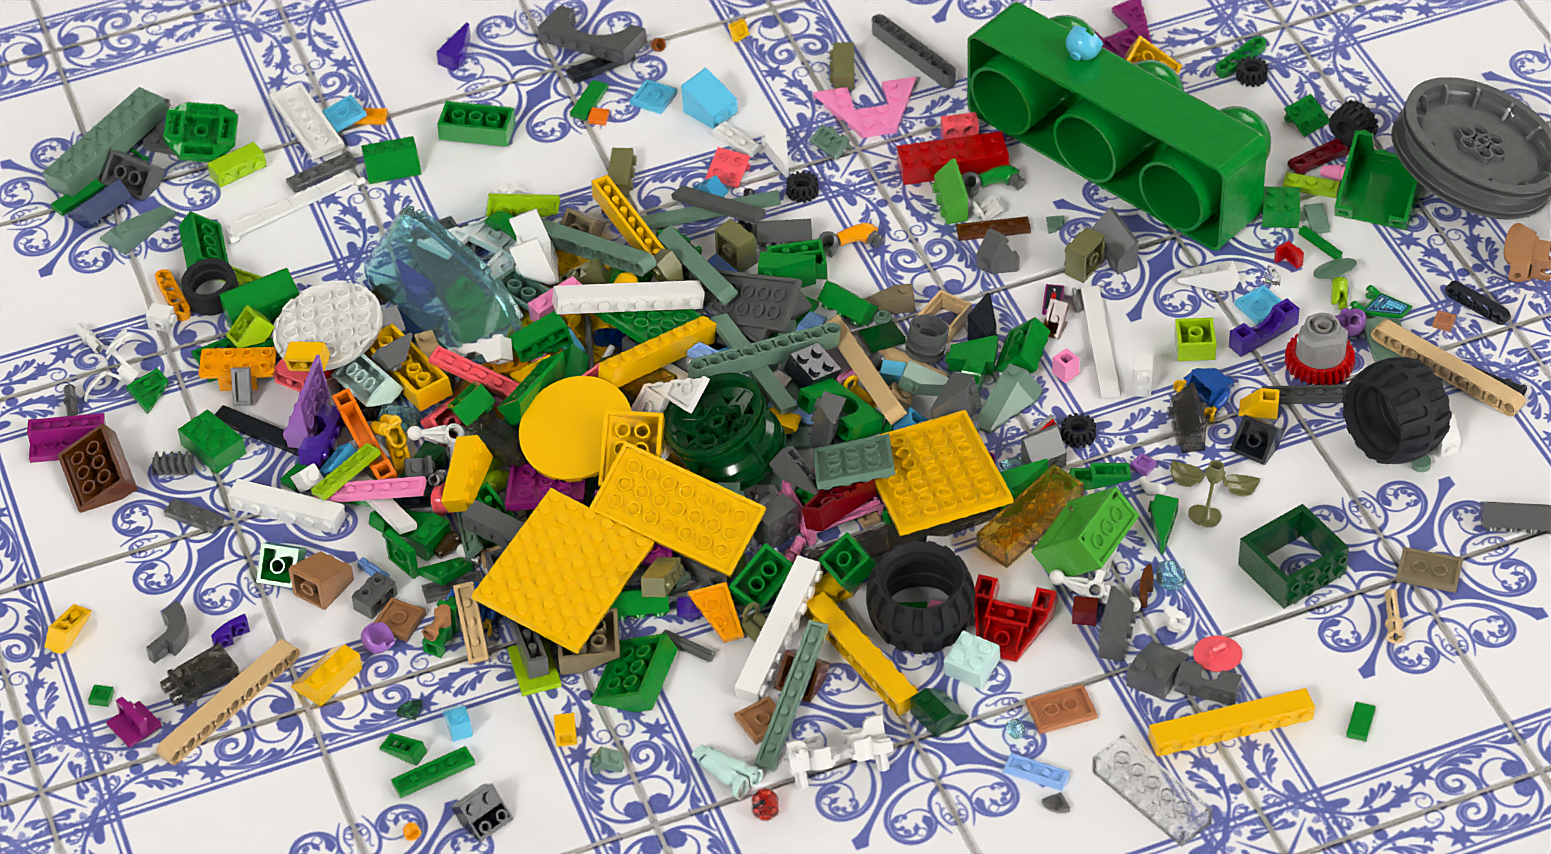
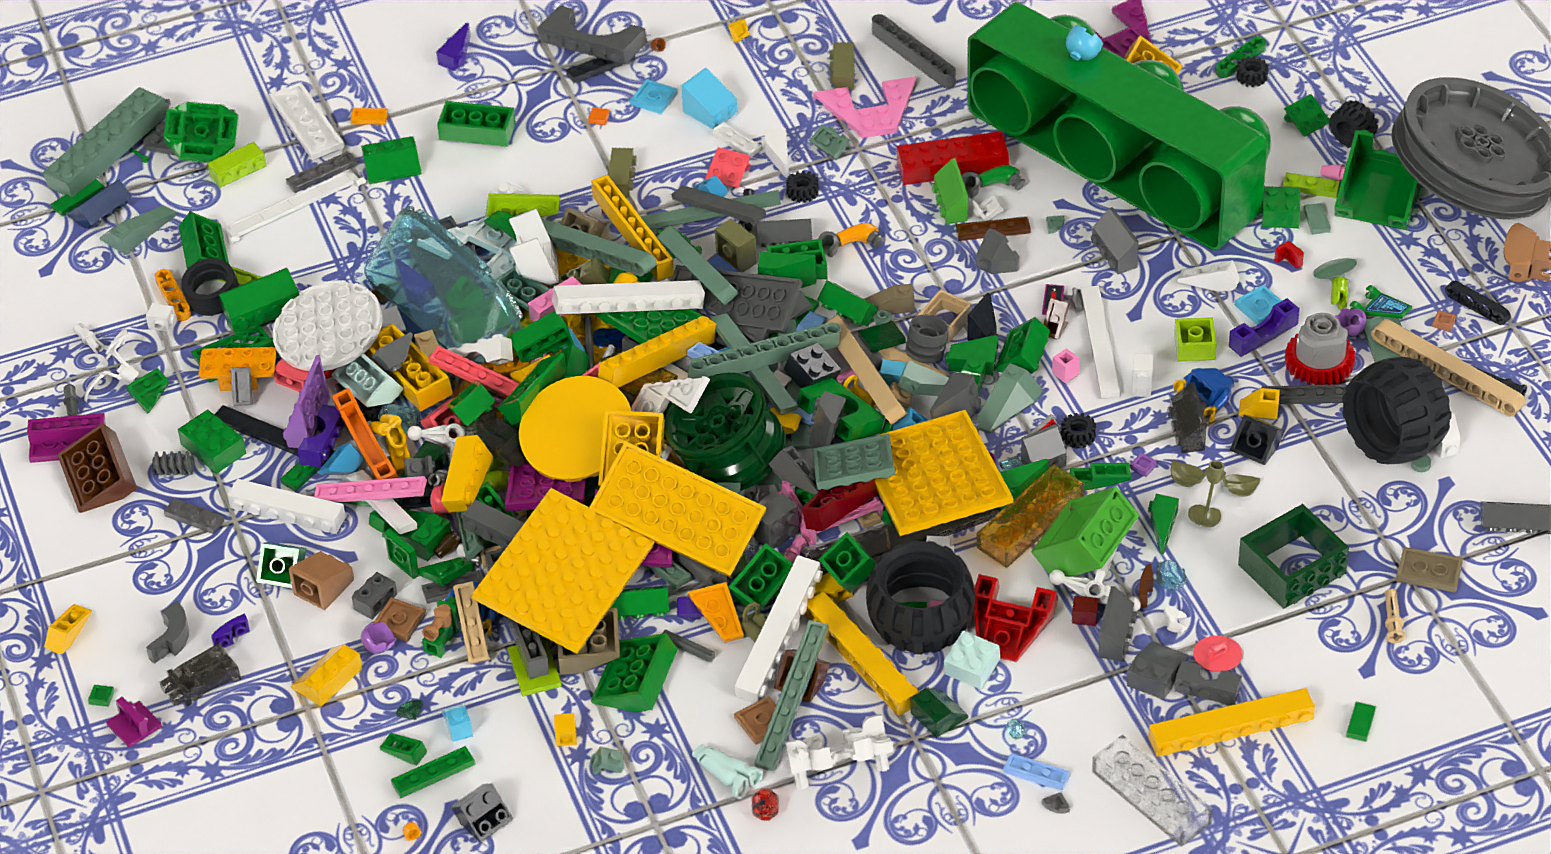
(136, 174): dark grey slope -> none
(227, 702): tan beam -> none
(250, 328): lime slope -> none
(302, 354): yellow brick -> none
(307, 478): white brick -> none
(344, 113): medium azure tile -> none
(346, 471): lime tile -> none
(370, 568): medium blue axle -> none
(589, 99): green tile -> none
(661, 576): olive brick -> none
(667, 267): olive slope -> none
(959, 125): coral brick -> none
(1061, 709): nougat tile -> none
(1084, 254): olive brick -> none
(1151, 488): white arm -> none
(1271, 276): clear tile -> none
(1318, 156): dark red plate -> none
(1320, 242): green axle -> none

